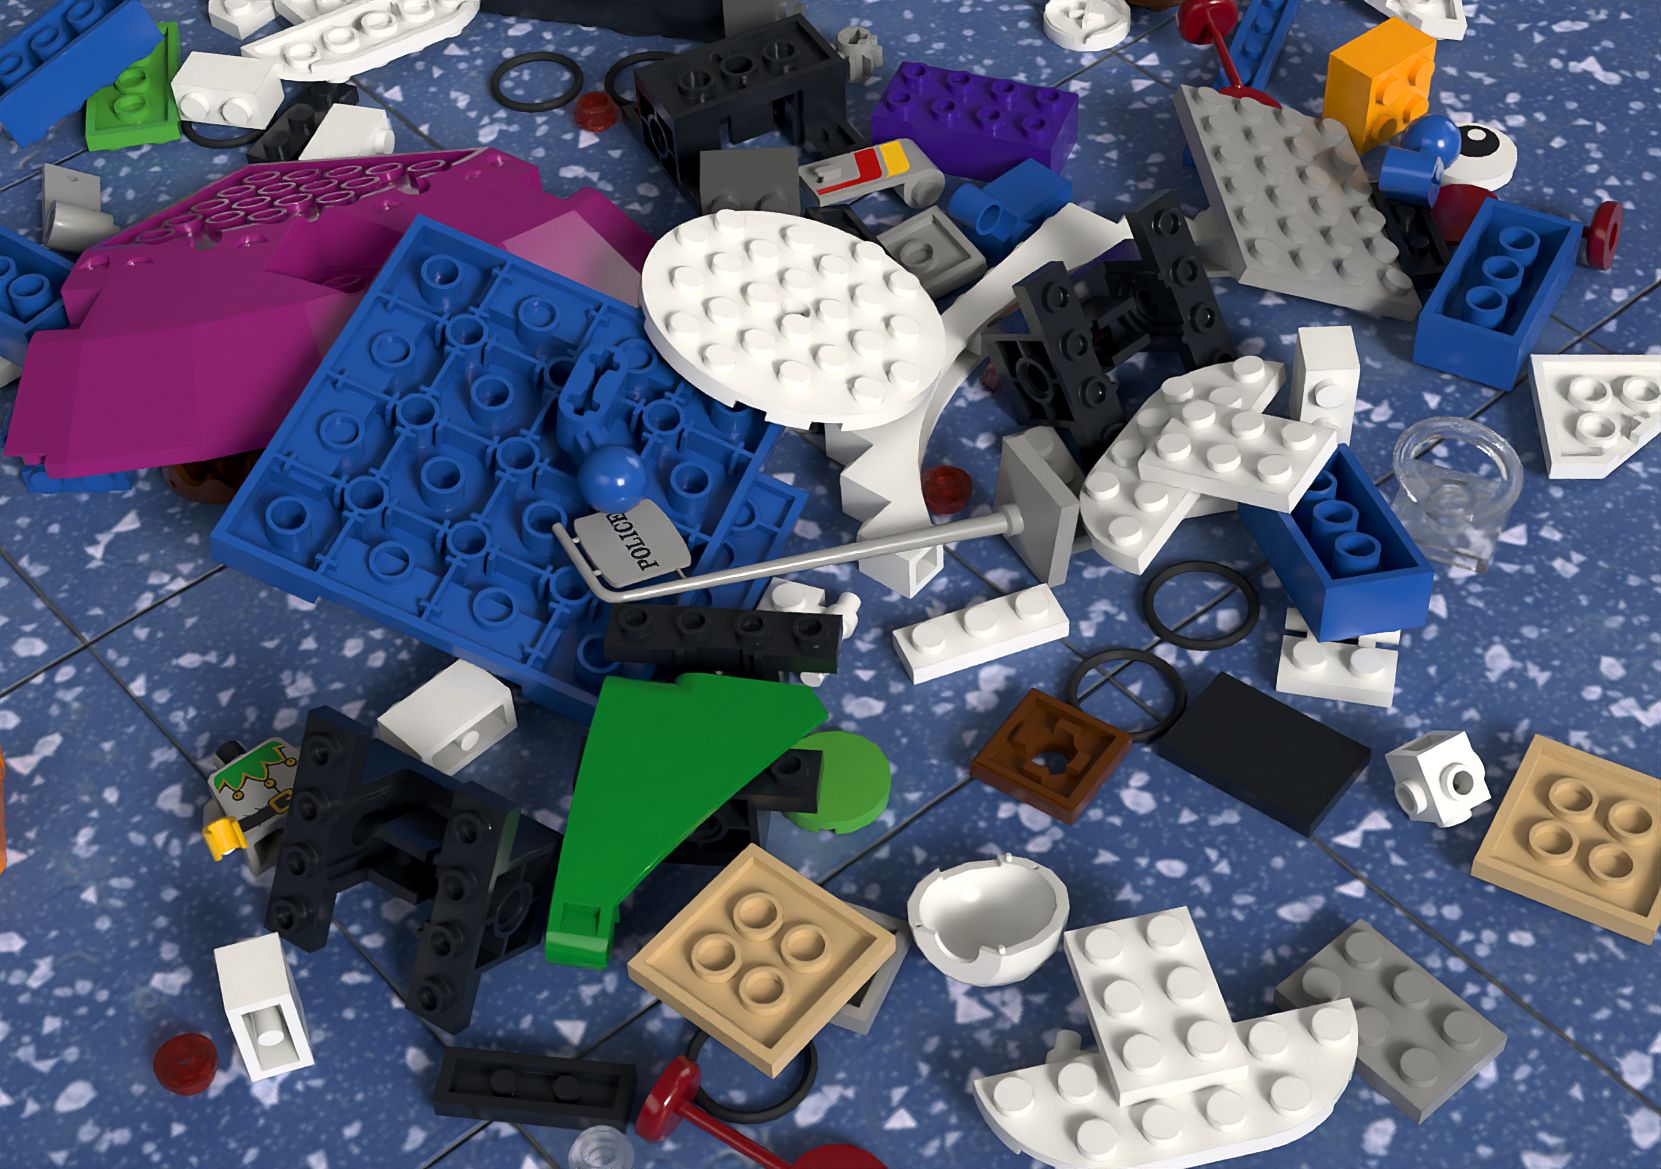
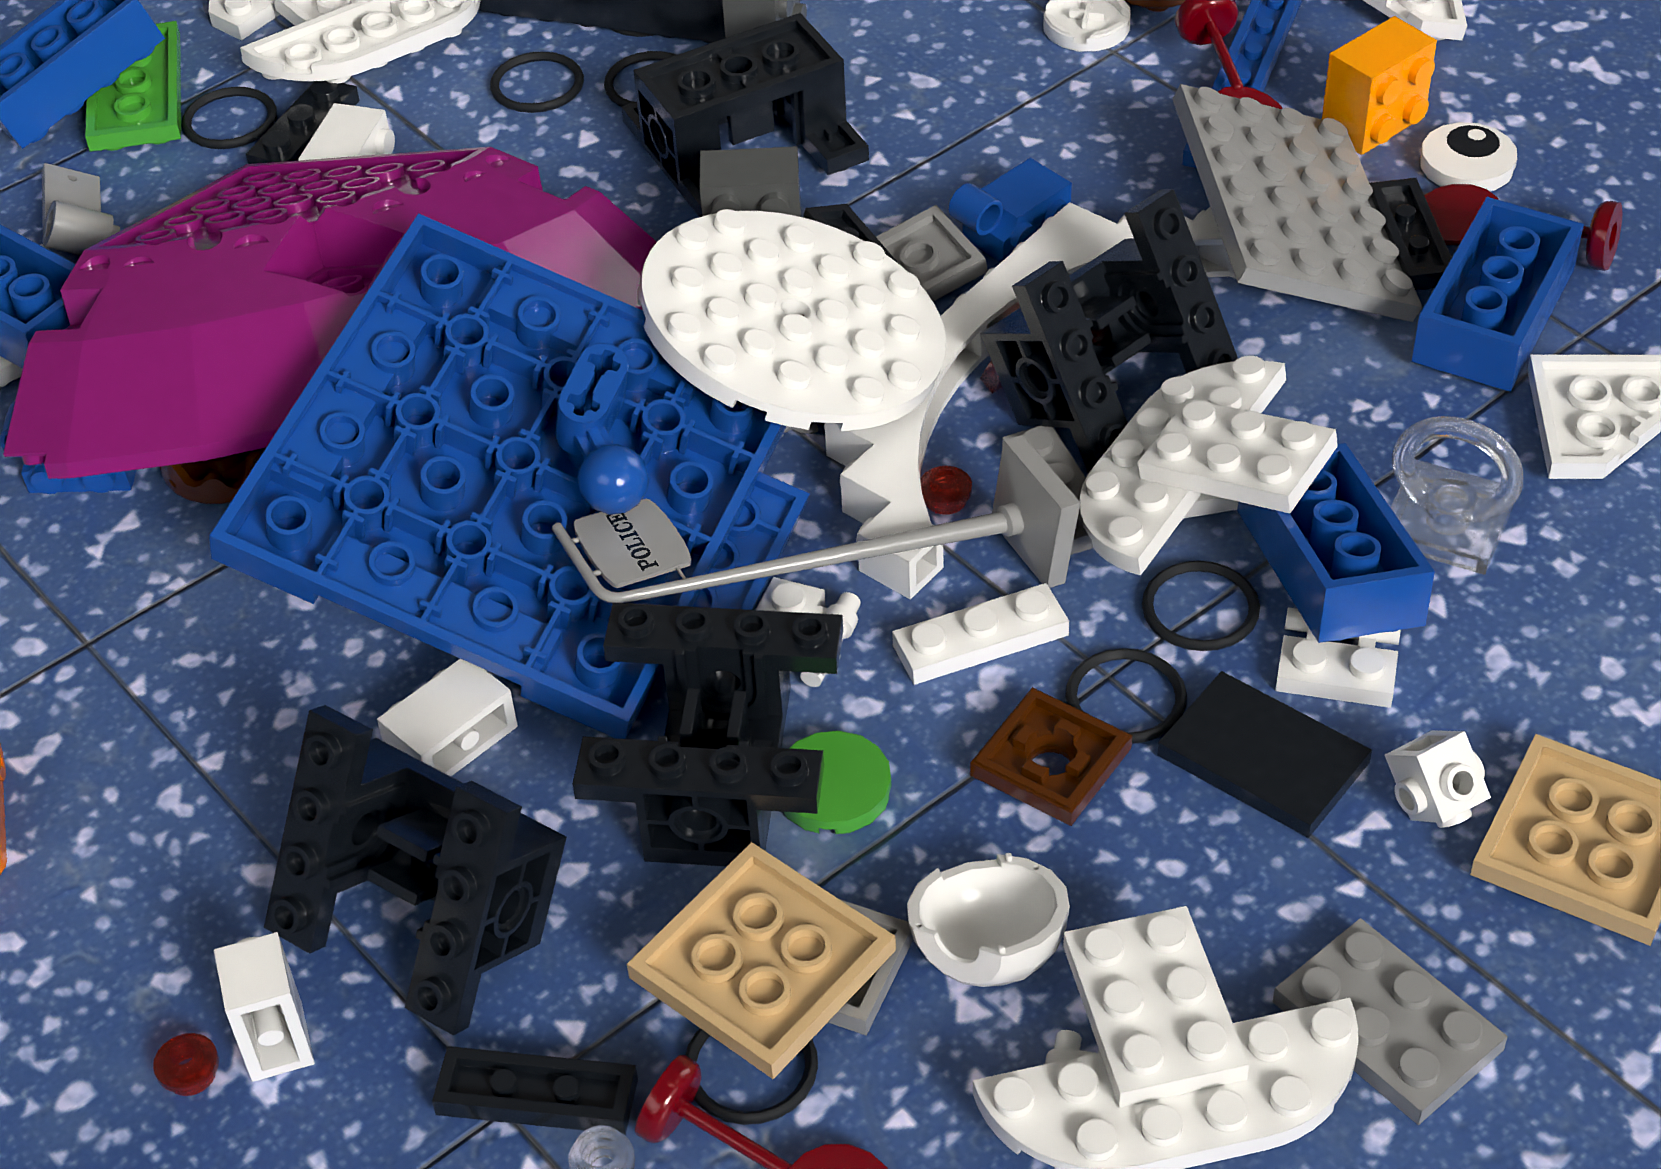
(227, 90): white brick -> none
(250, 801): torso -> none
(596, 111): clear red plate -> none
(648, 778): green panel -> none
(859, 53): light grey gear -> none
(875, 168): light grey door -> none
(976, 122): dark purple brick -> none
(1325, 379): white brick -> none
(1417, 168): blue beam -> none

